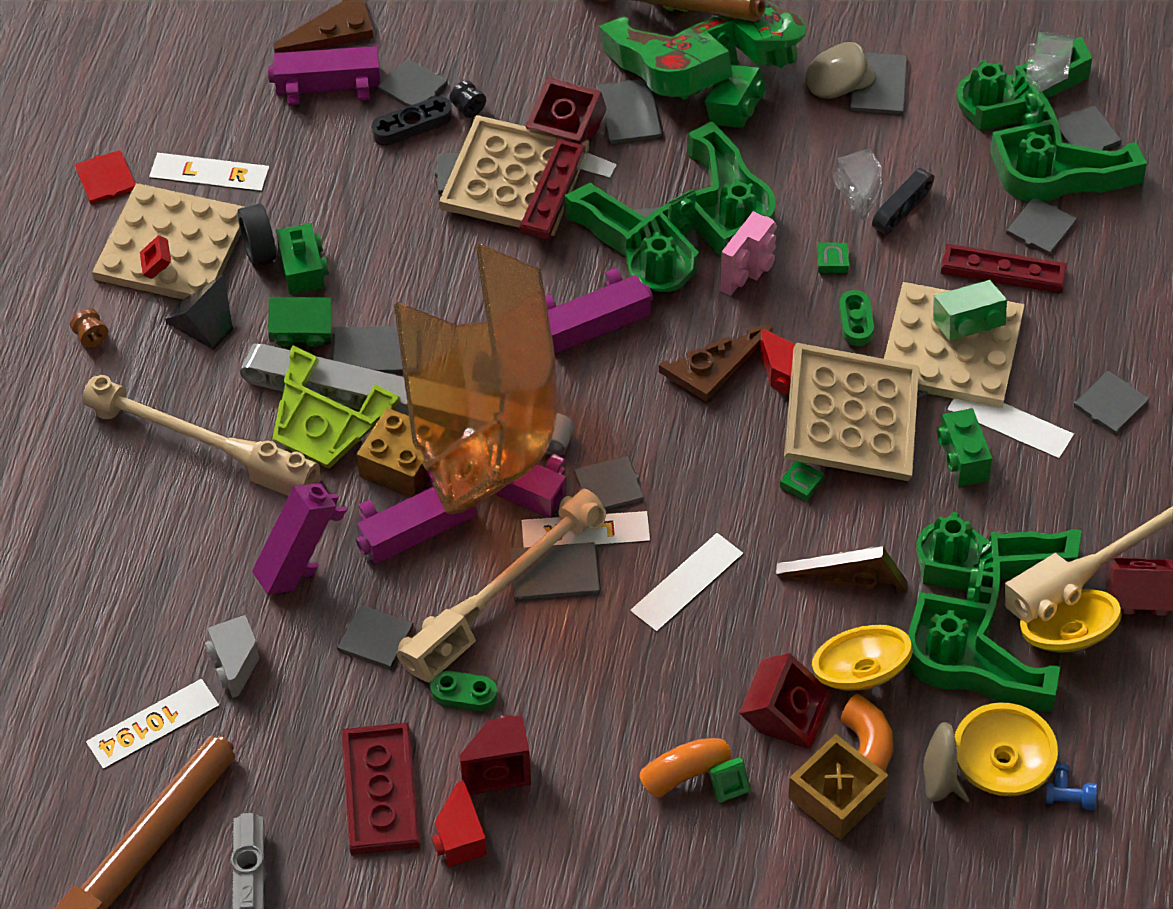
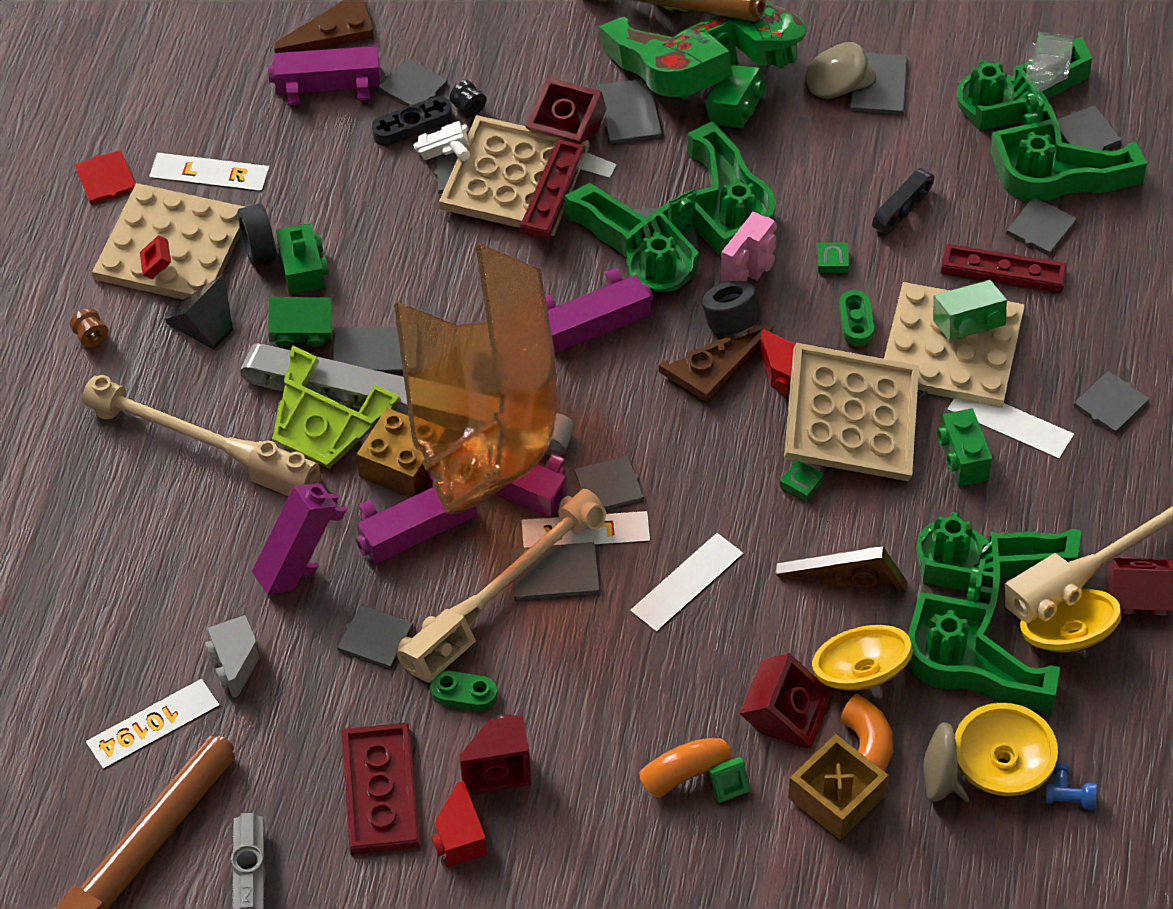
(448, 140): none -> white piece
(731, 307): none -> black tyre
(860, 180): clear slope -> none

